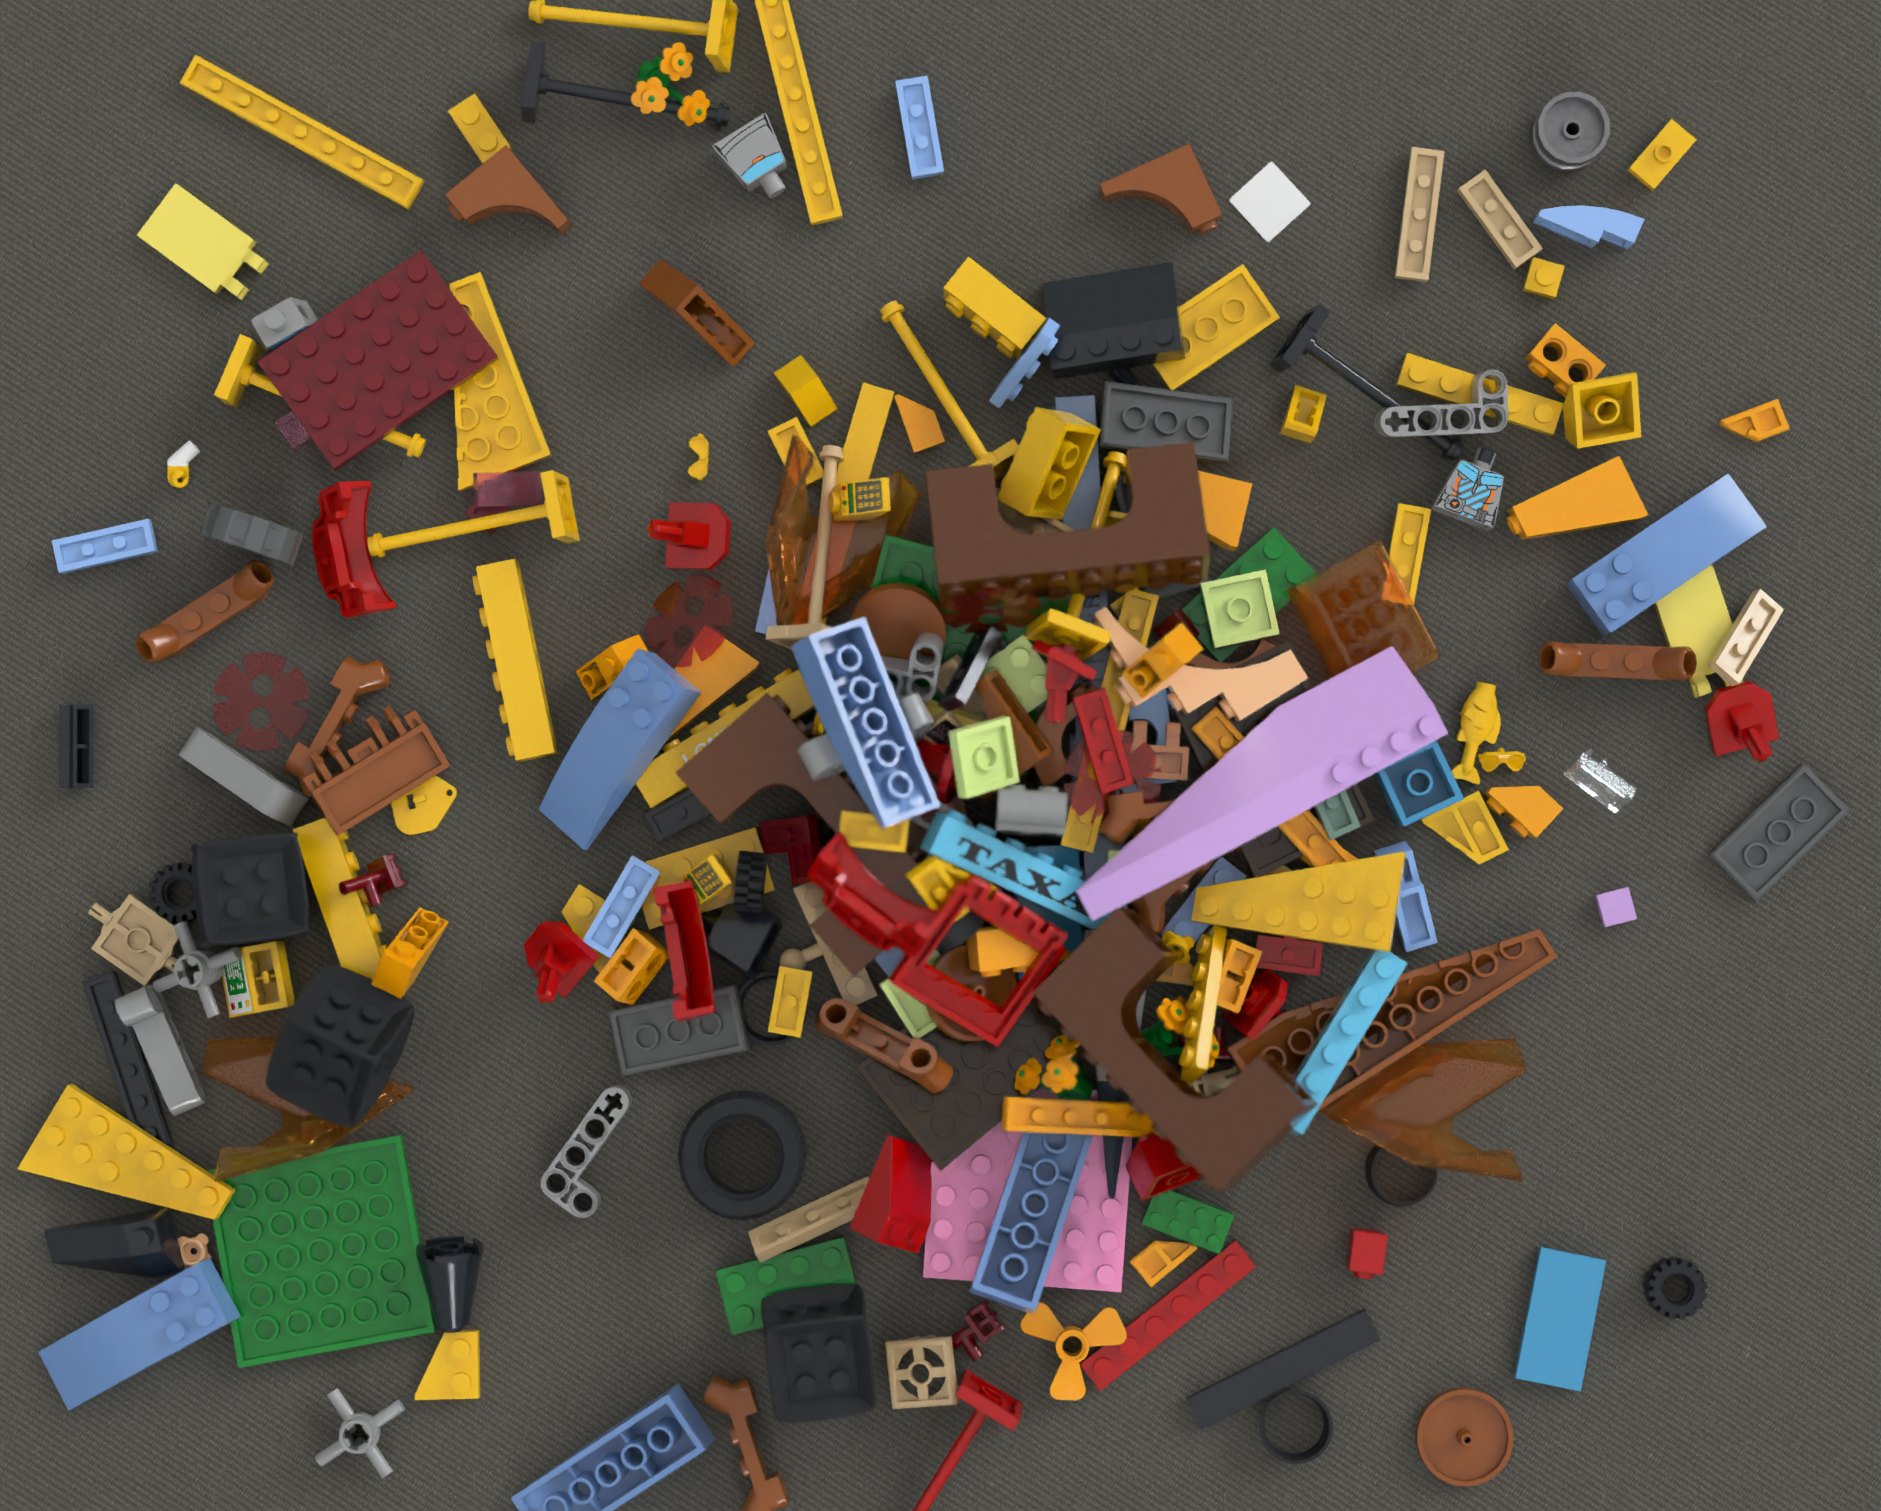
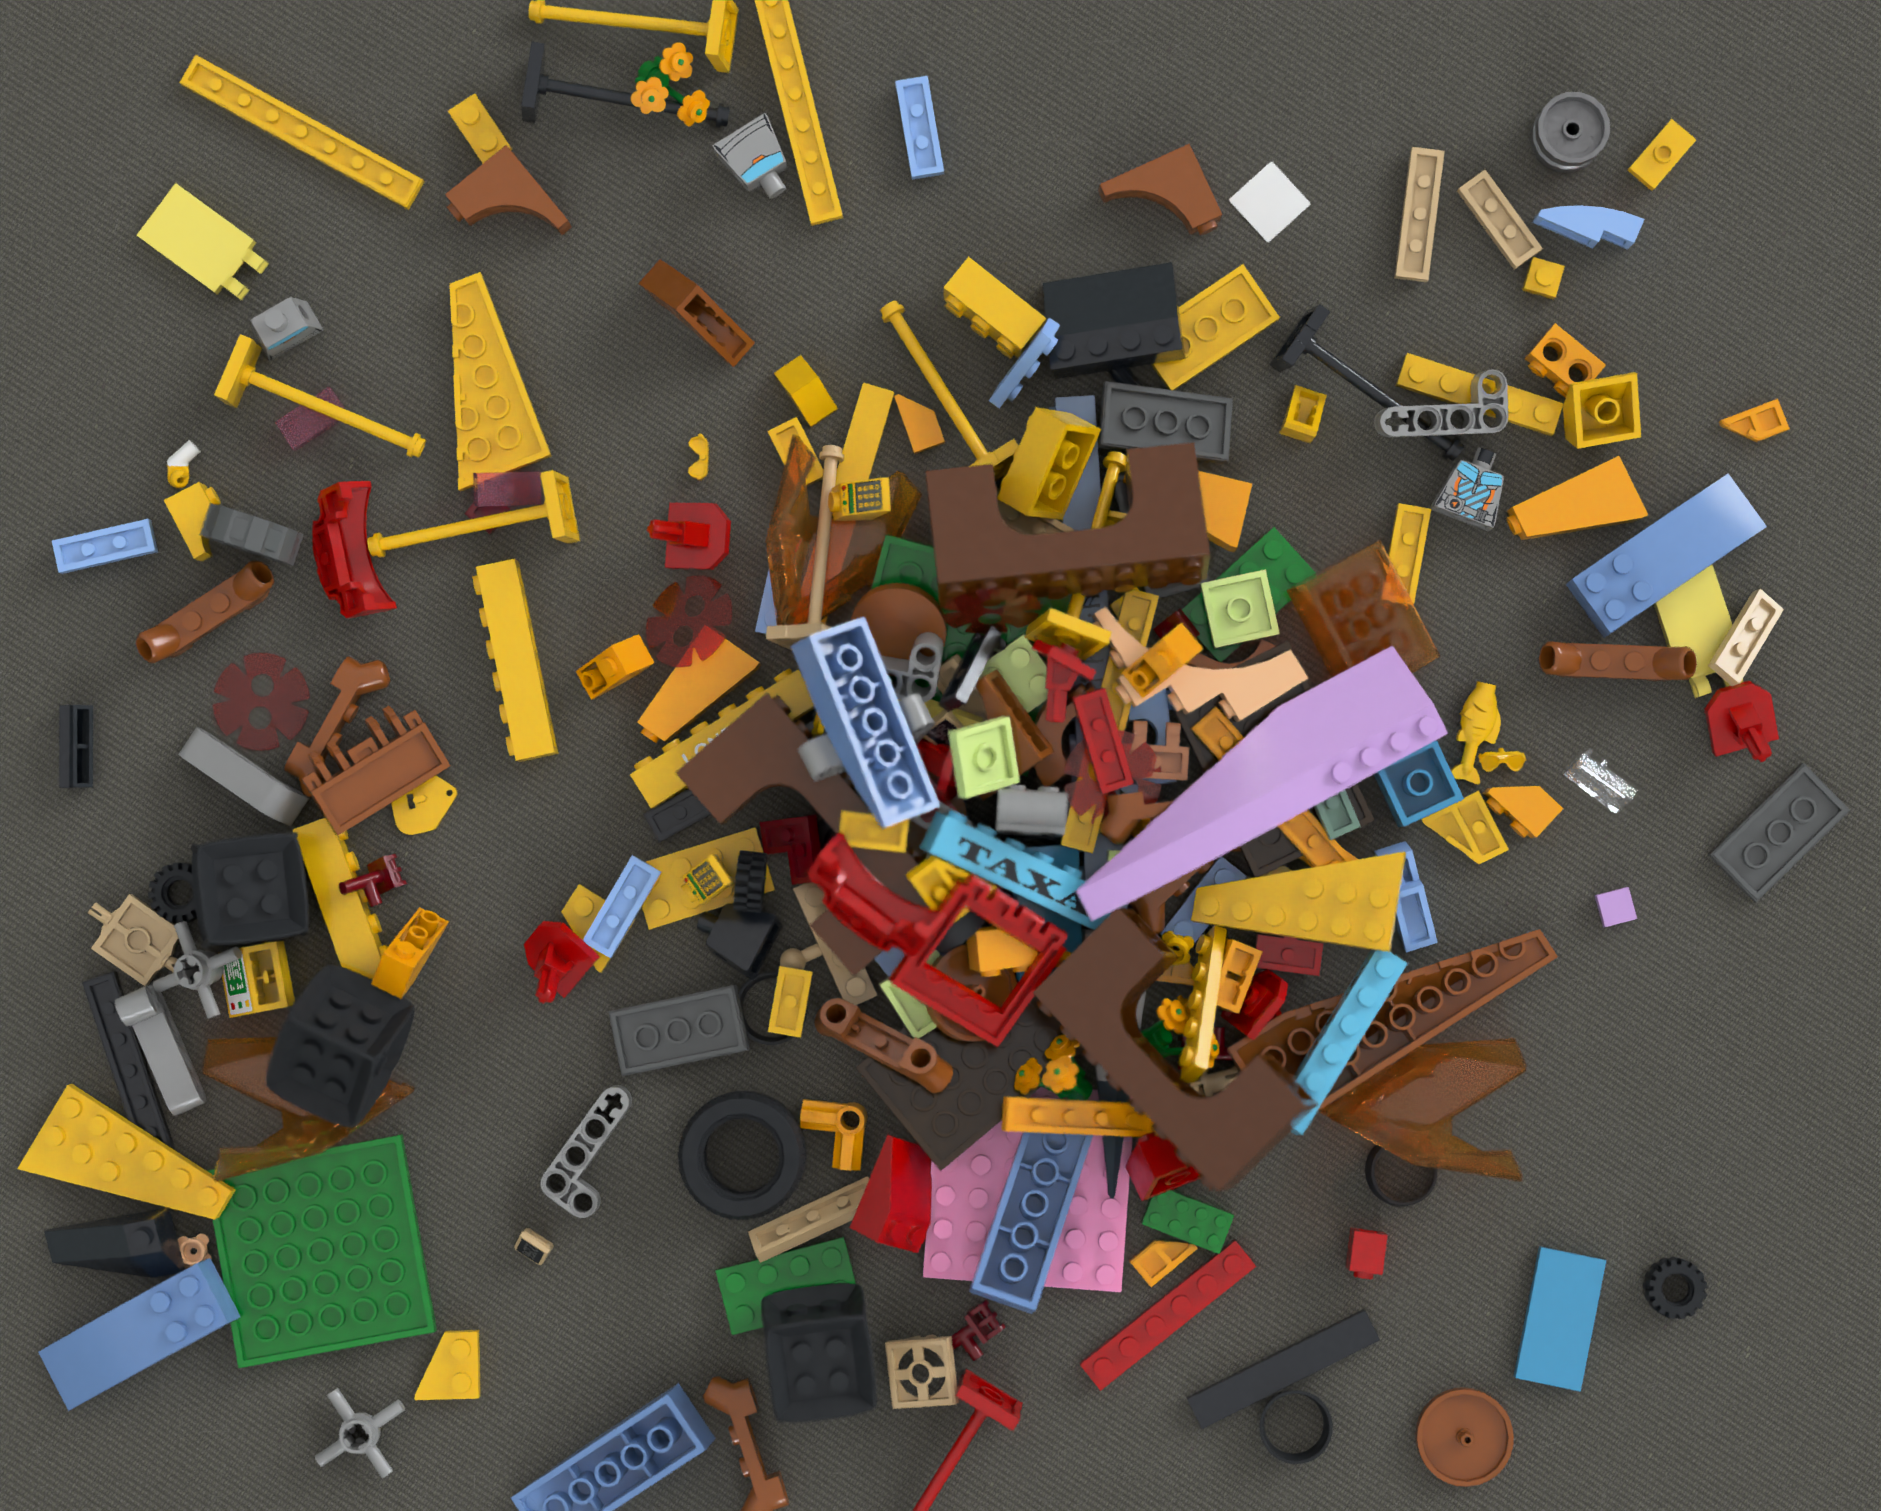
(188, 512): none -> yellow arch
(378, 360): dark red plate -> none
(450, 1278): black cone -> none
(533, 1246): none -> tan slope
(617, 745): medium blue slope -> none
(632, 967): light orange brick -> none
(686, 950): red windscreen -> none
(829, 1117): none -> light orange piece
(1102, 1330): light orange piece -> none

